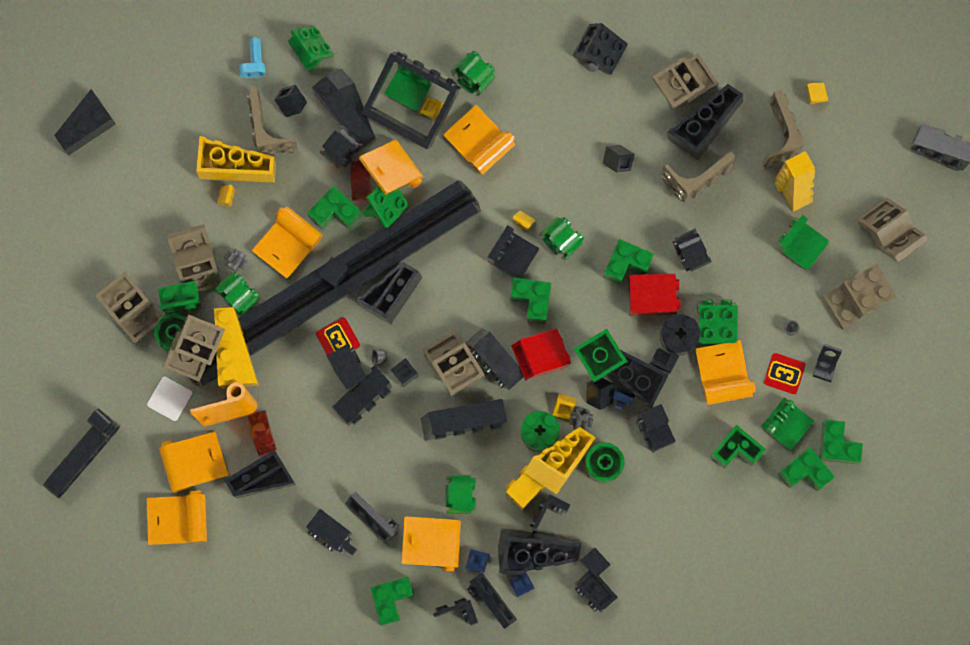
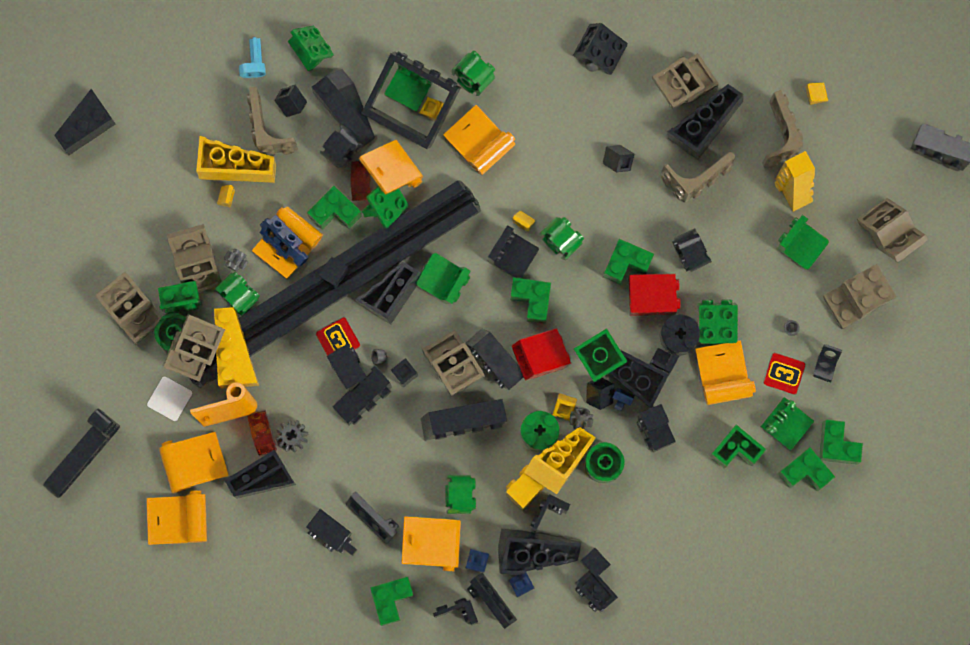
(283, 239): none -> dark blue brick
(289, 430): none -> dark grey gear
(443, 279): none -> green bracket

